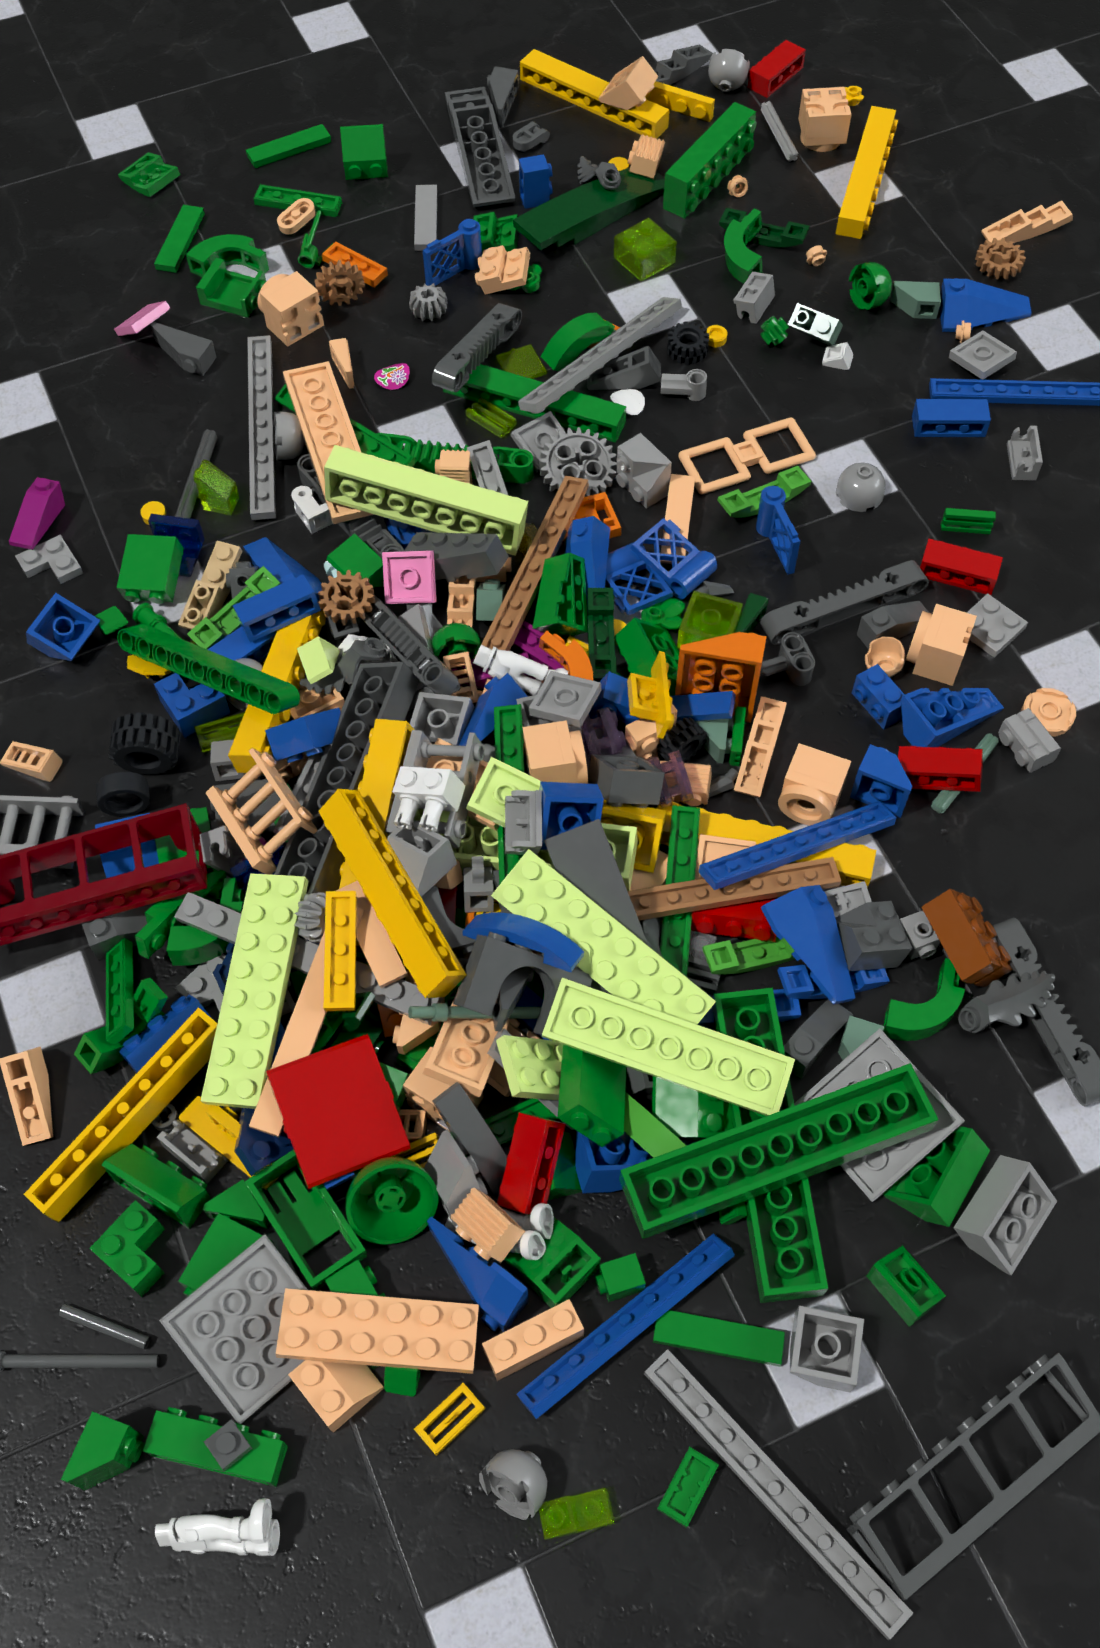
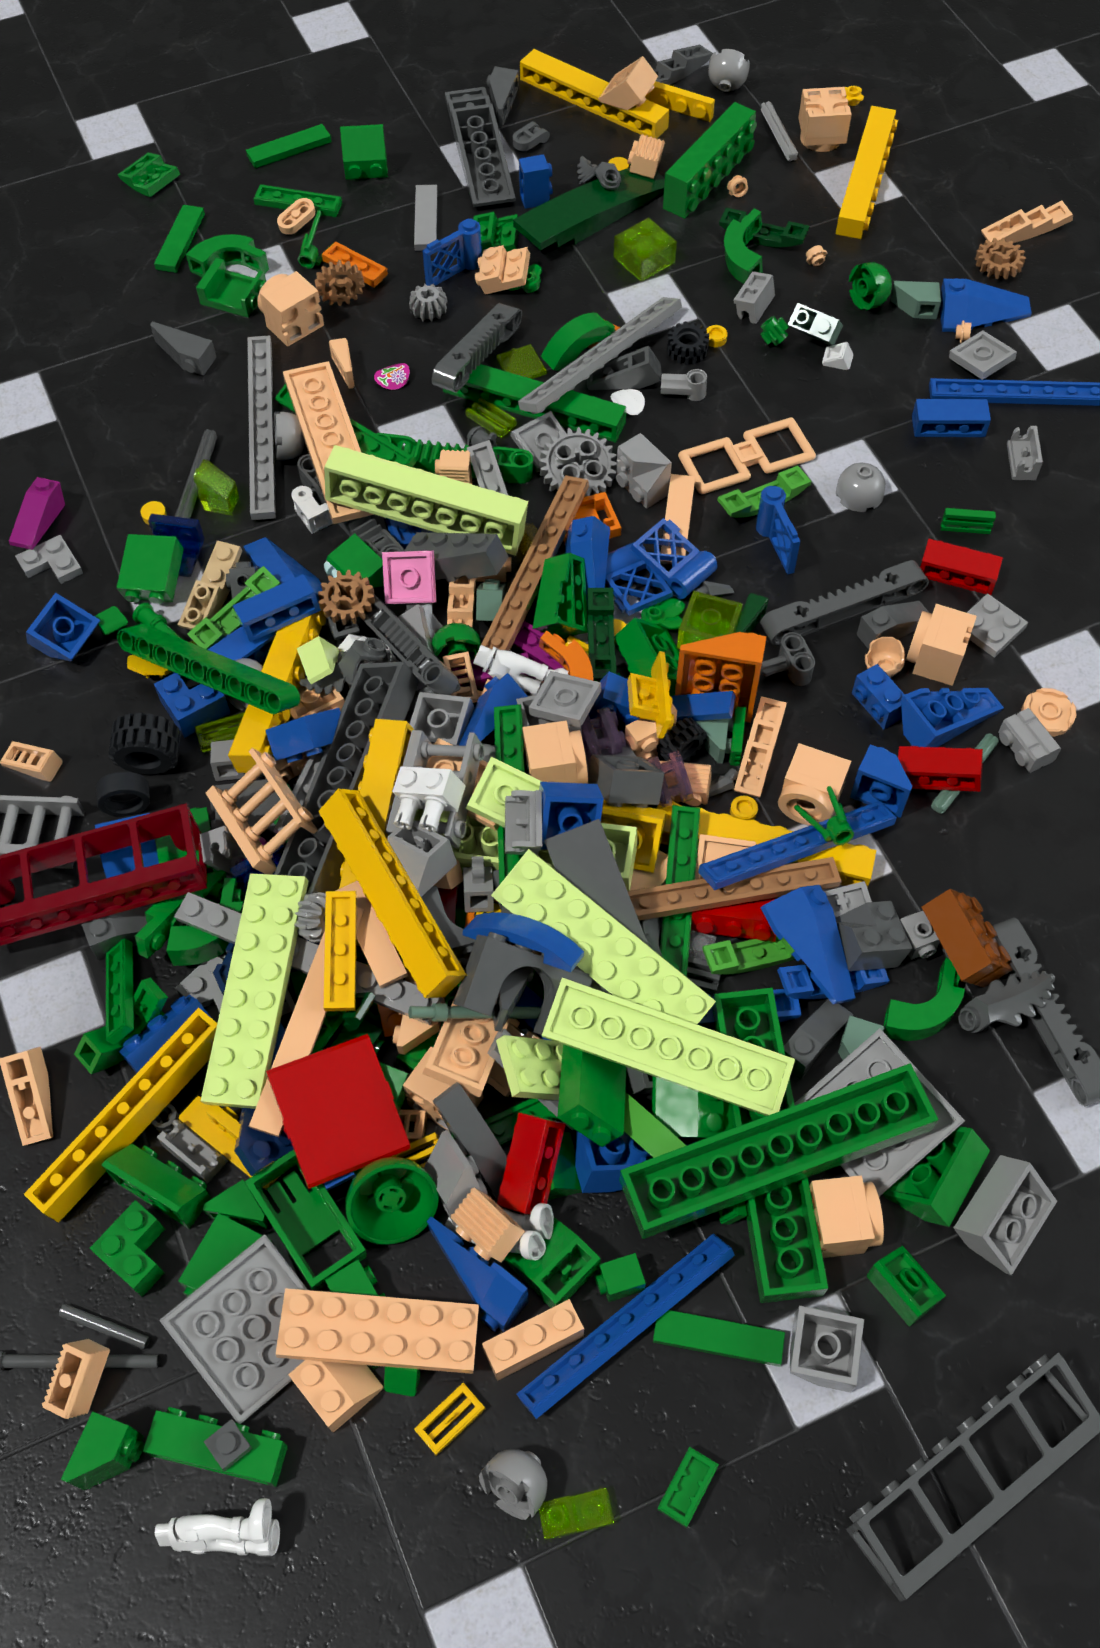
(76, 1378): none -> light nougat brick
(142, 318): bright pink tile -> none
(479, 435): none -> dark grey brick
(744, 808): none -> yellow tile
(776, 68): red brick -> none
(779, 1495): light grey plate -> none
(837, 826): none -> green plant
(847, 1215): none -> light nougat piece

